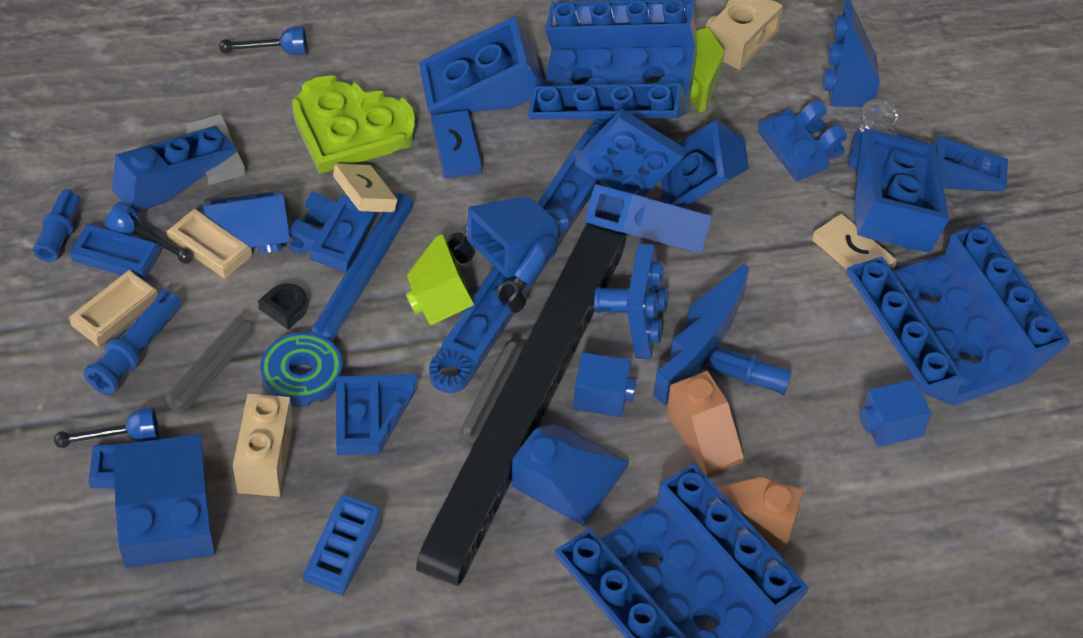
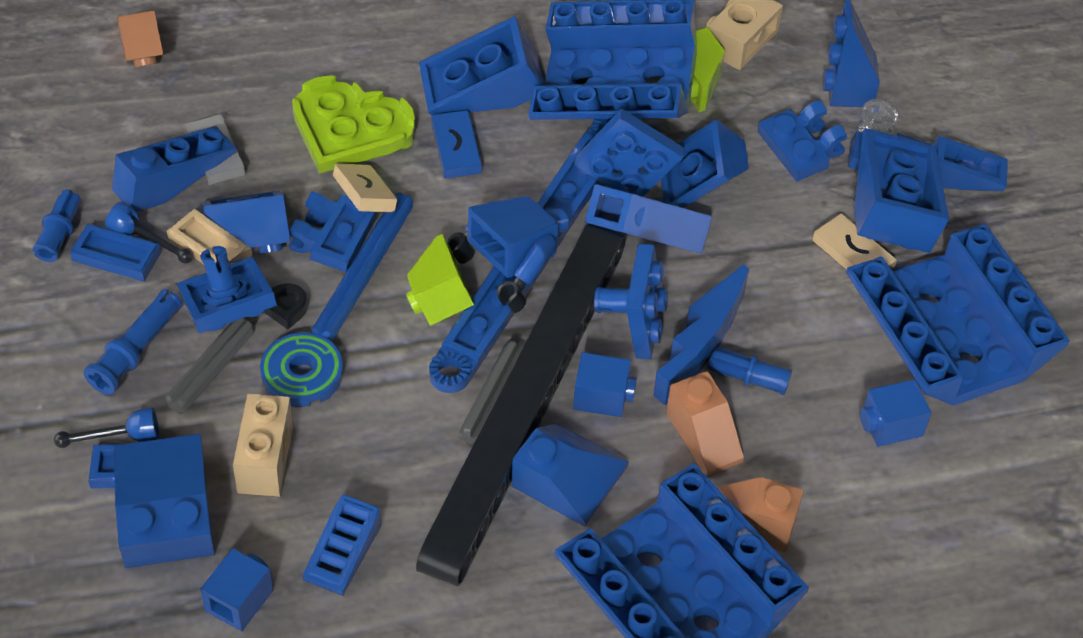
(113, 308): tan tile -> none
(140, 38): none -> nougat slope
(225, 291): none -> blue plate
(237, 589): none -> blue brick
(292, 41): hinge -> none
(370, 410): blue wing -> none

